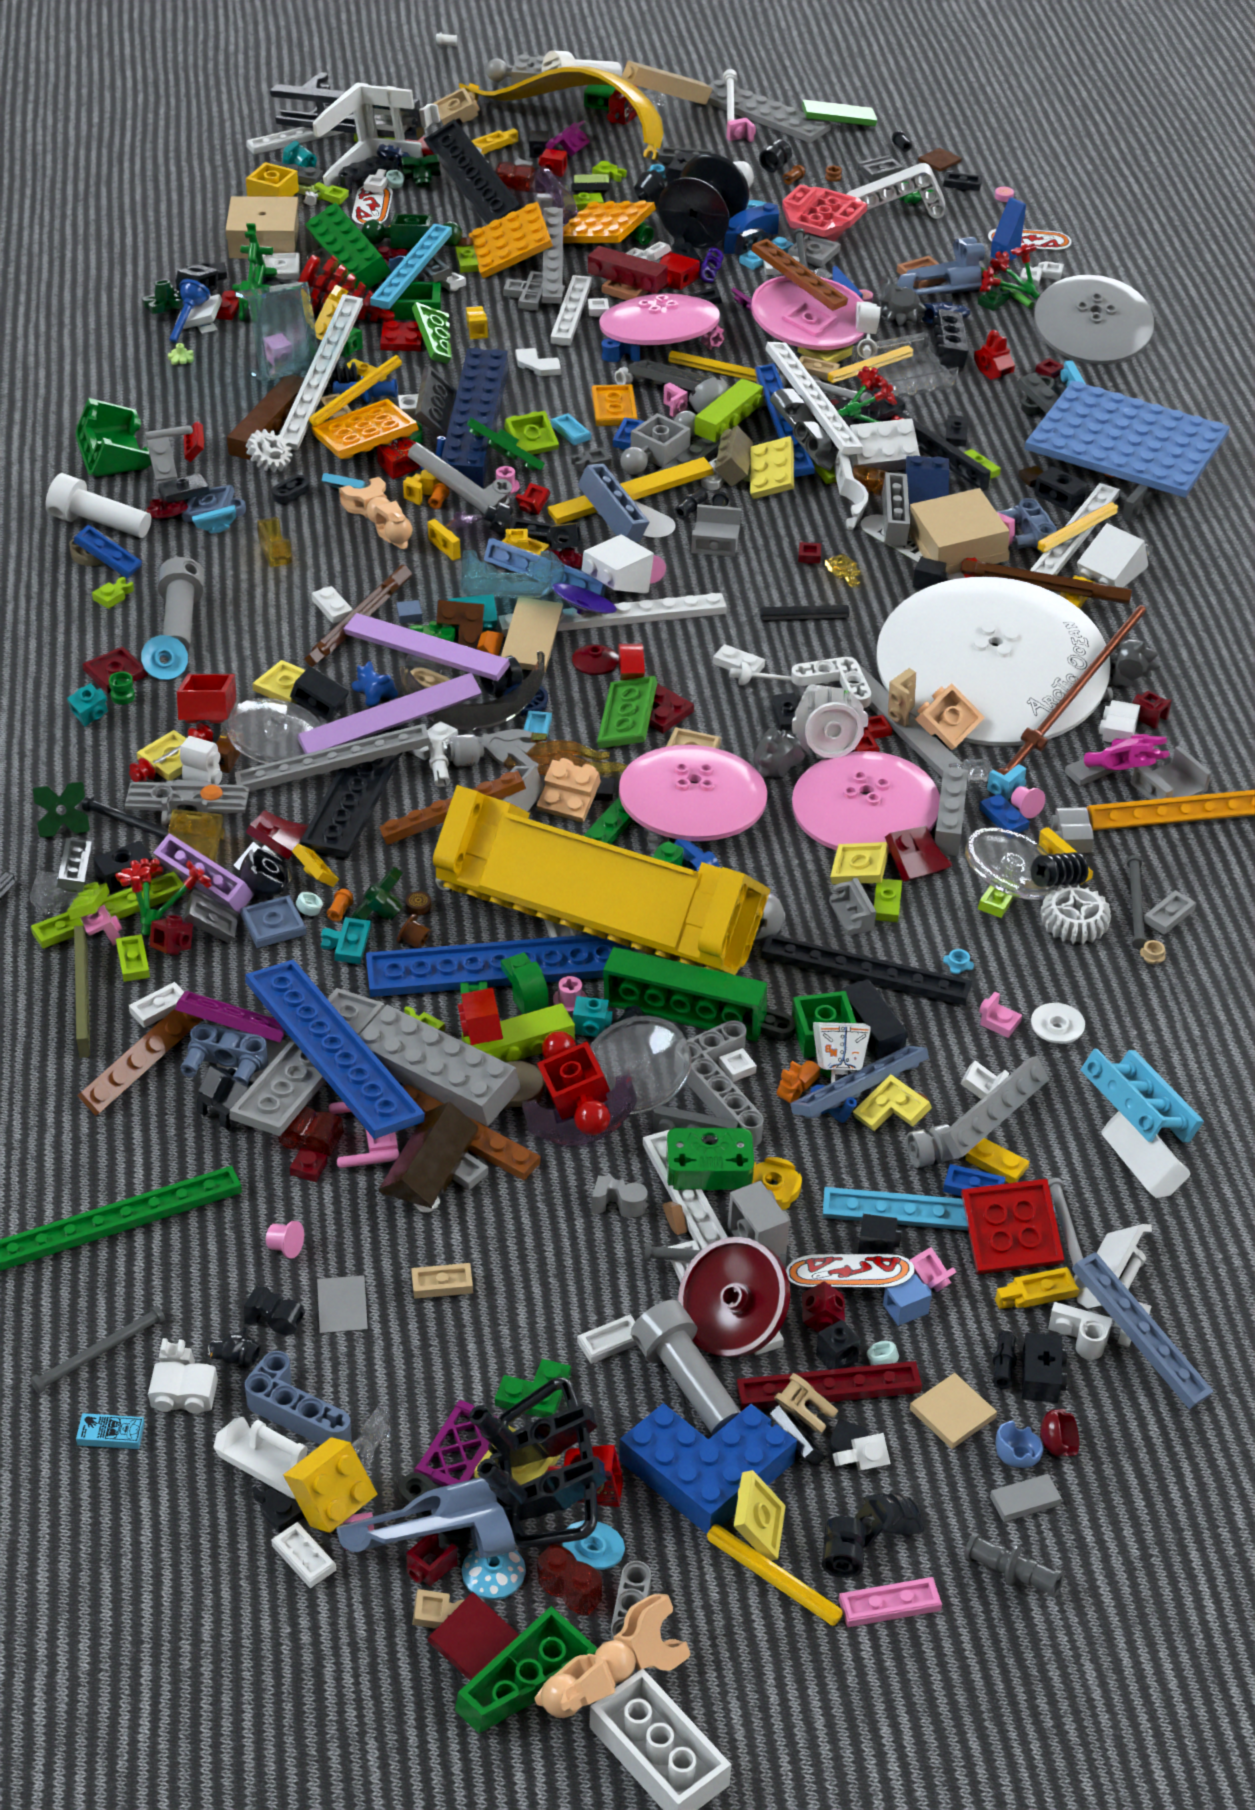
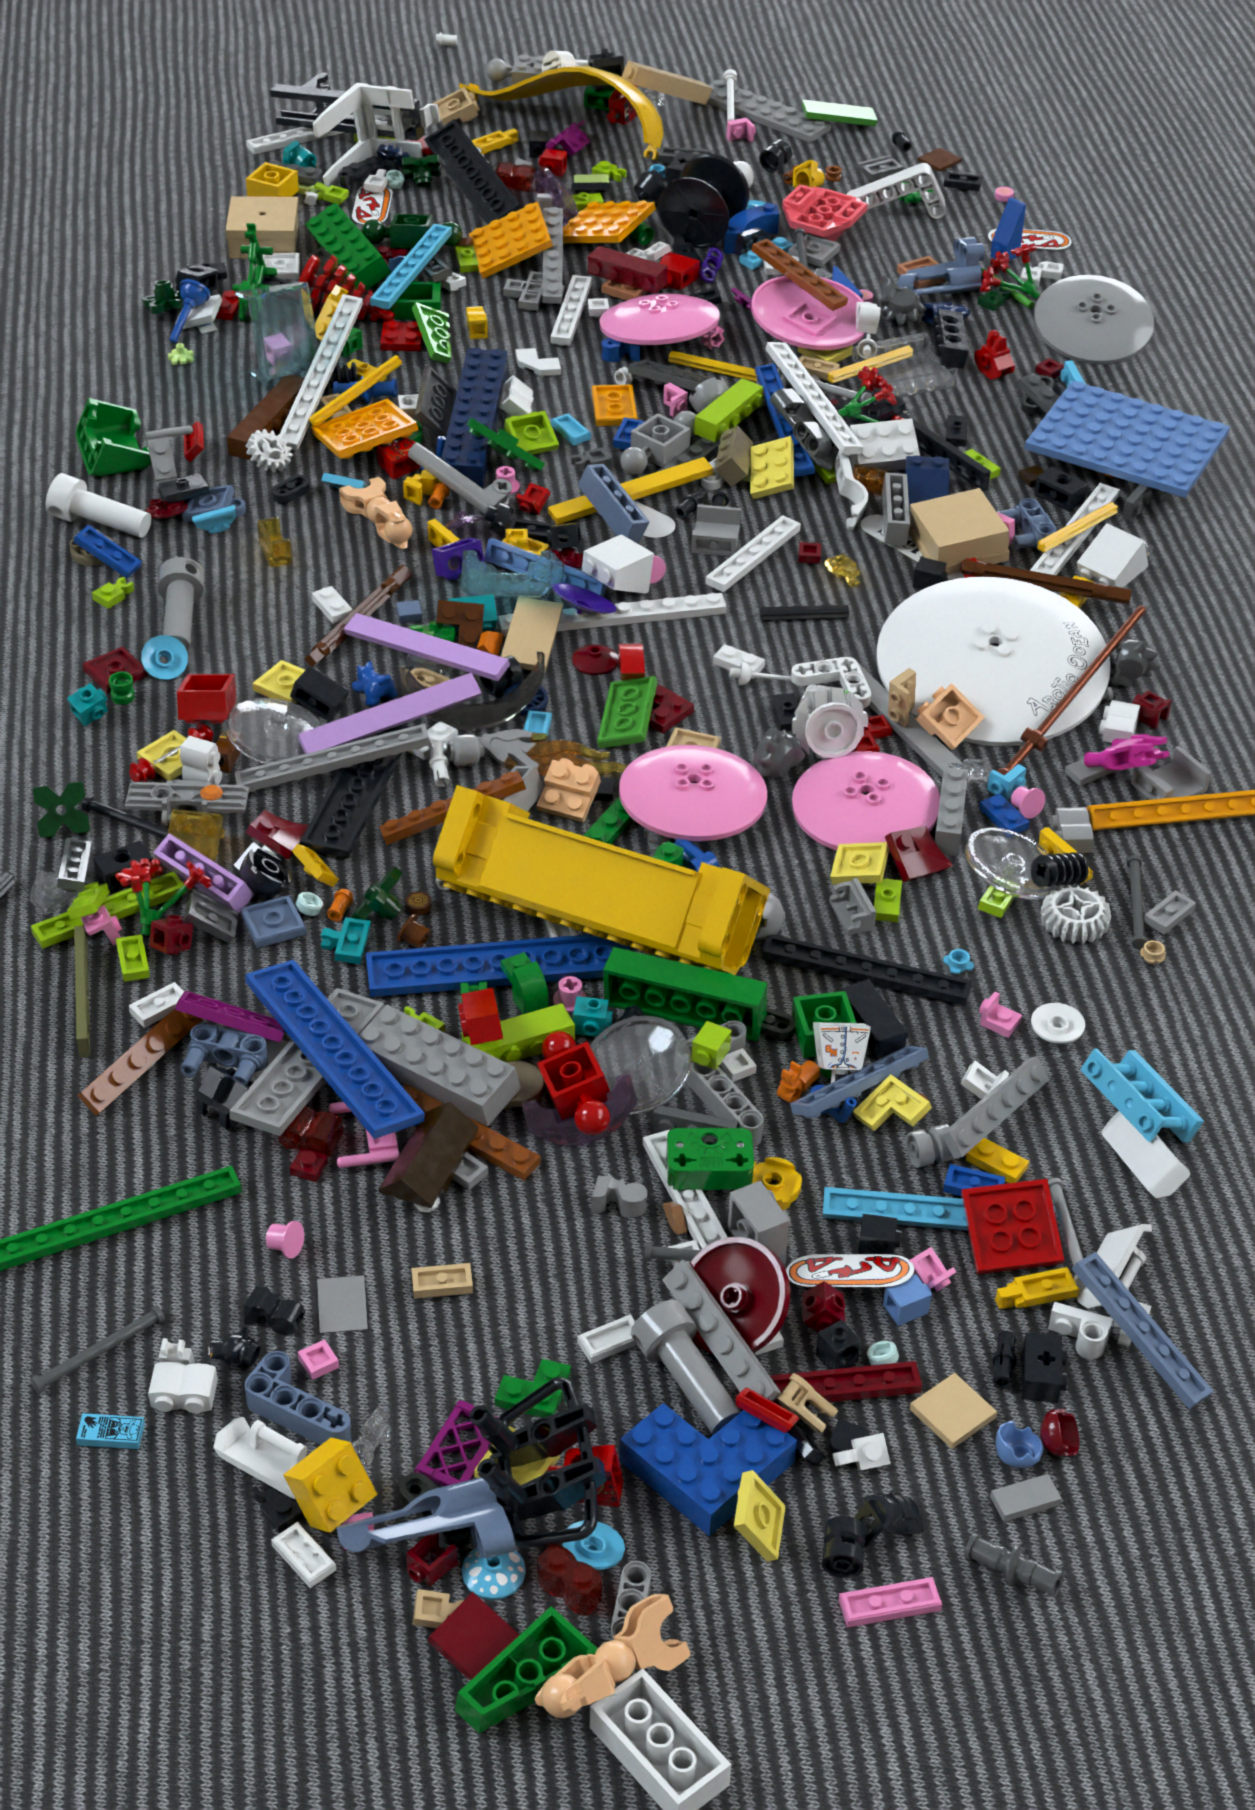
(318, 1359): none -> bright pink plate
(454, 552): none -> dark purple brick
(516, 397): none -> white brick
(606, 62): none -> black piece
(711, 1045): none -> lime brick
(719, 1331): none -> light grey plate
(752, 553): none -> white plate
(766, 1410): none -> red tile
(775, 1575): yellow axle -> none
(811, 177): none -> yellow piece

